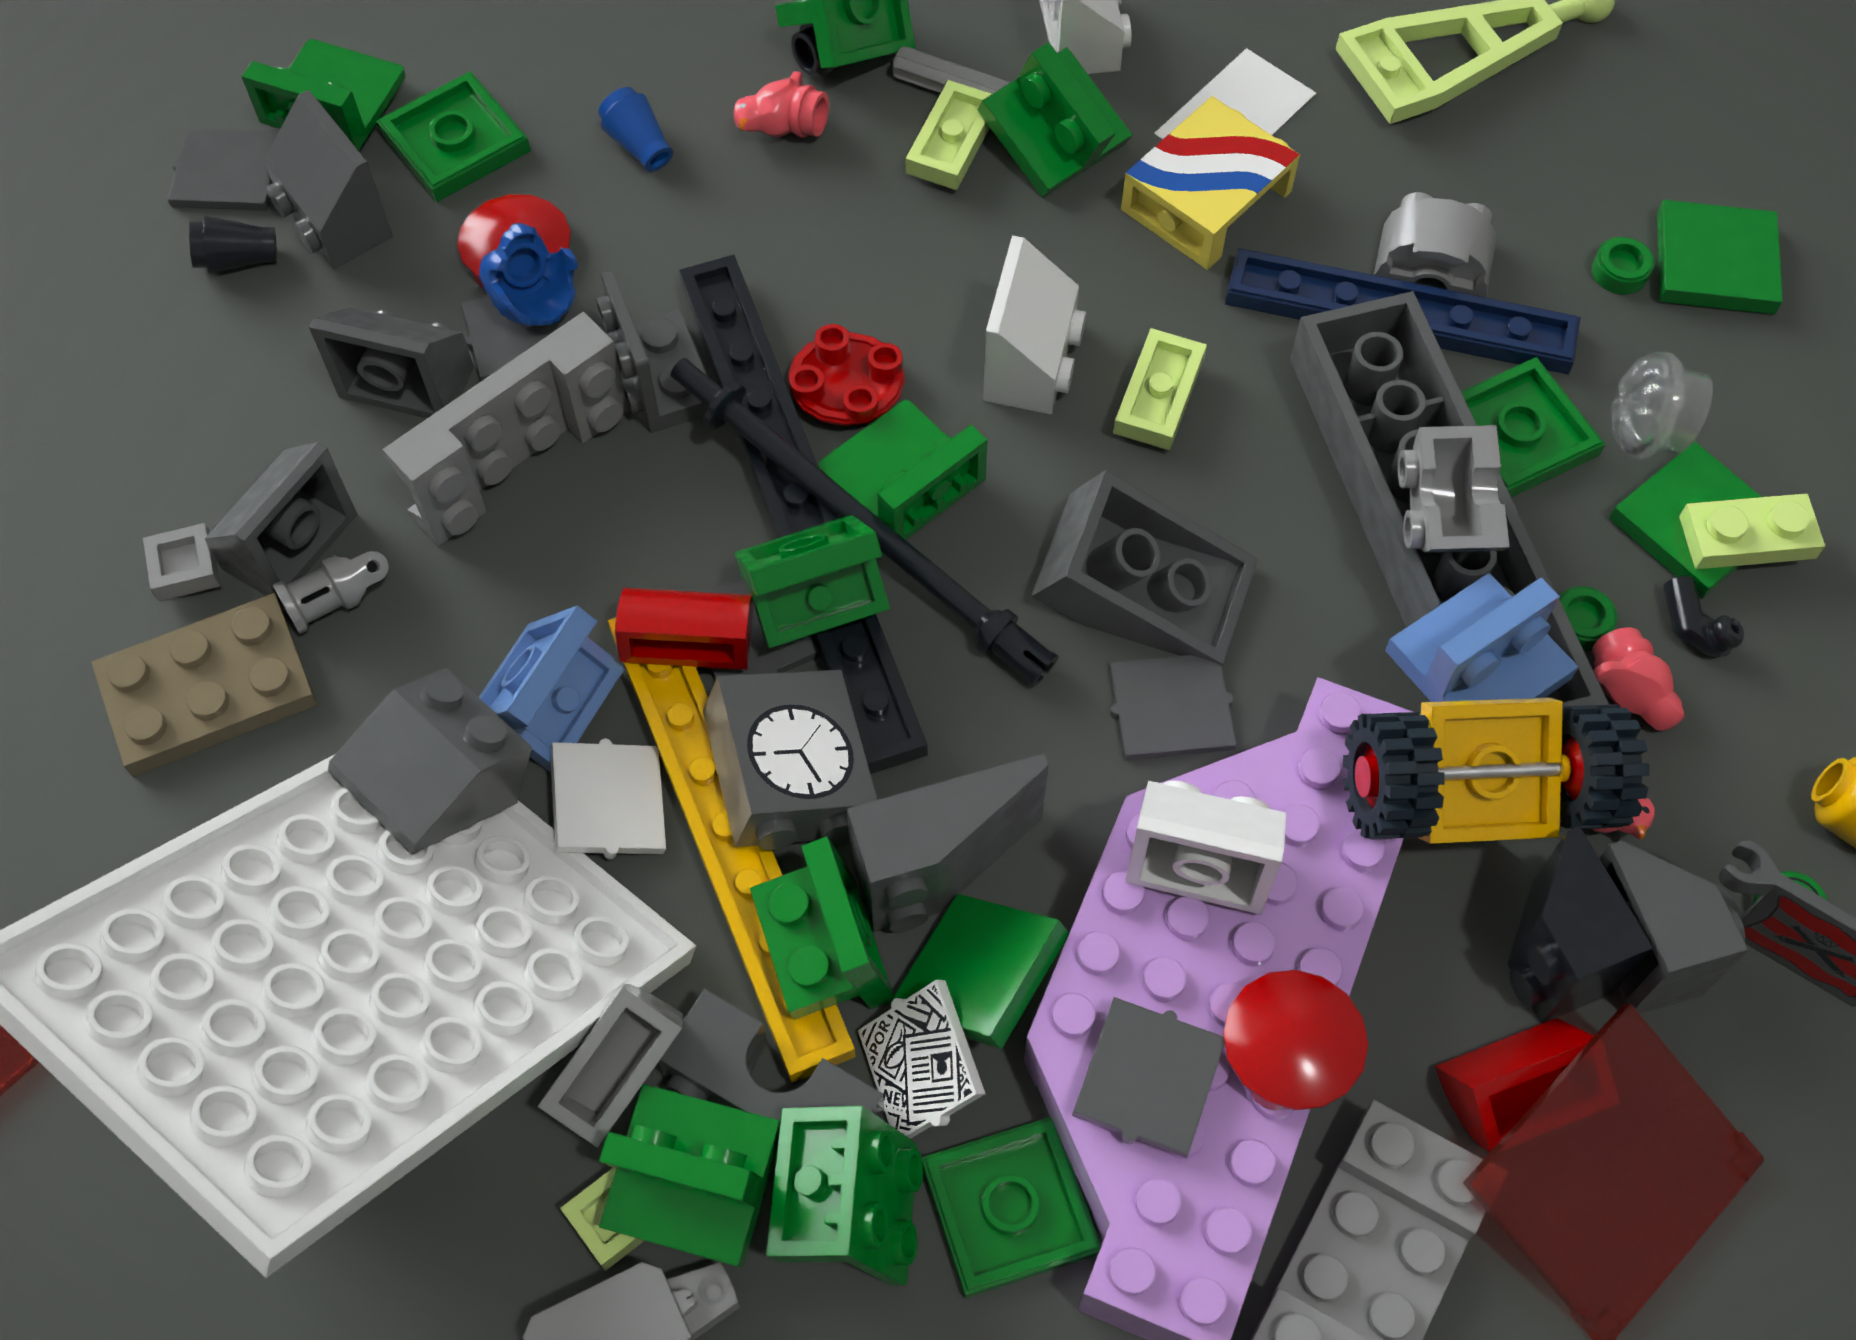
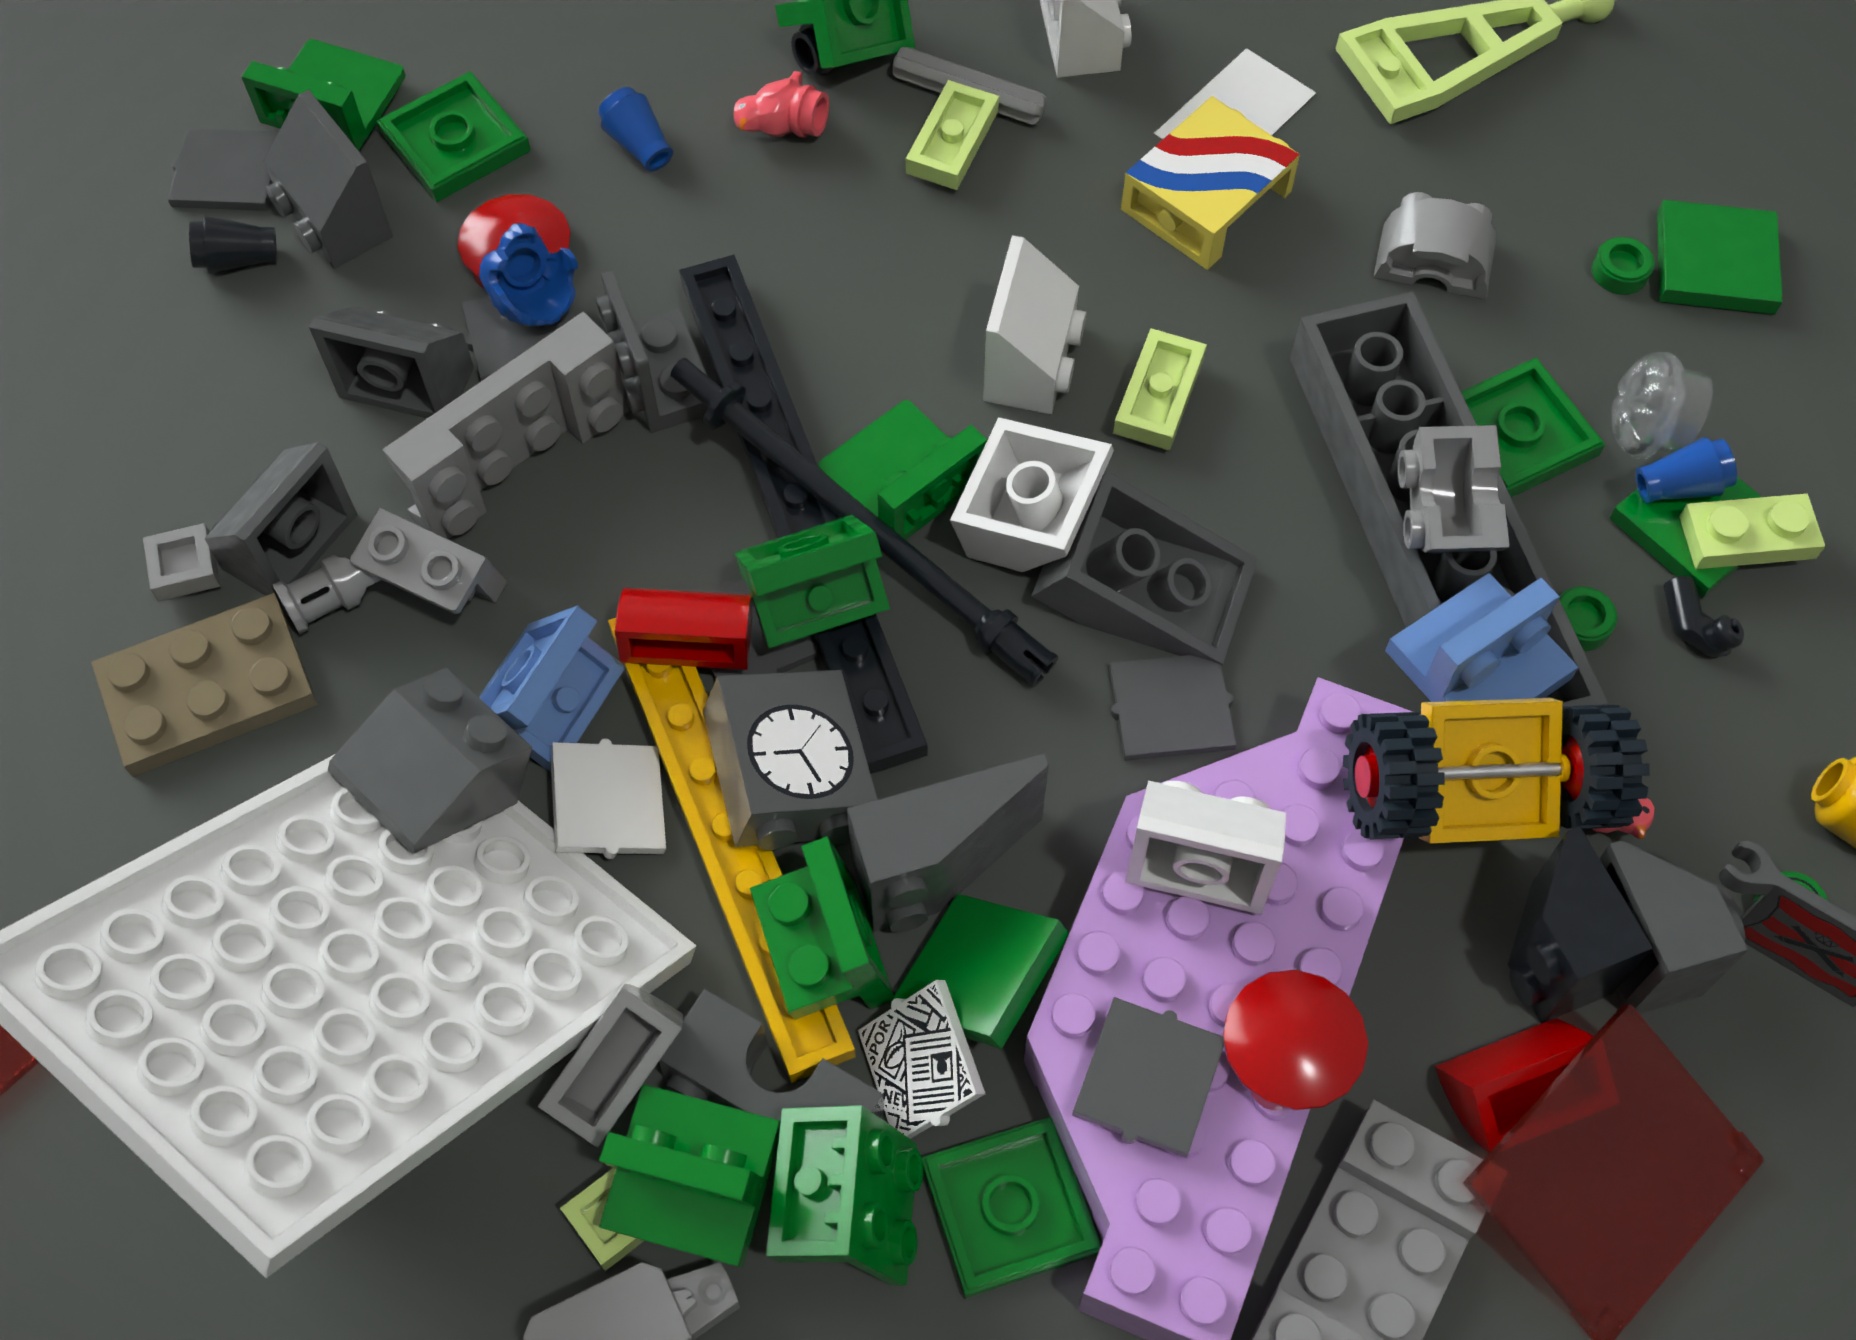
(425, 563): none -> light grey bracket
(846, 376): red dish -> none
(1028, 495): none -> white slope
(1054, 119): green bracket -> none
(1457, 319): dark blue tile -> none
(1637, 678): coral animal -> none
(1690, 472): none -> blue cone

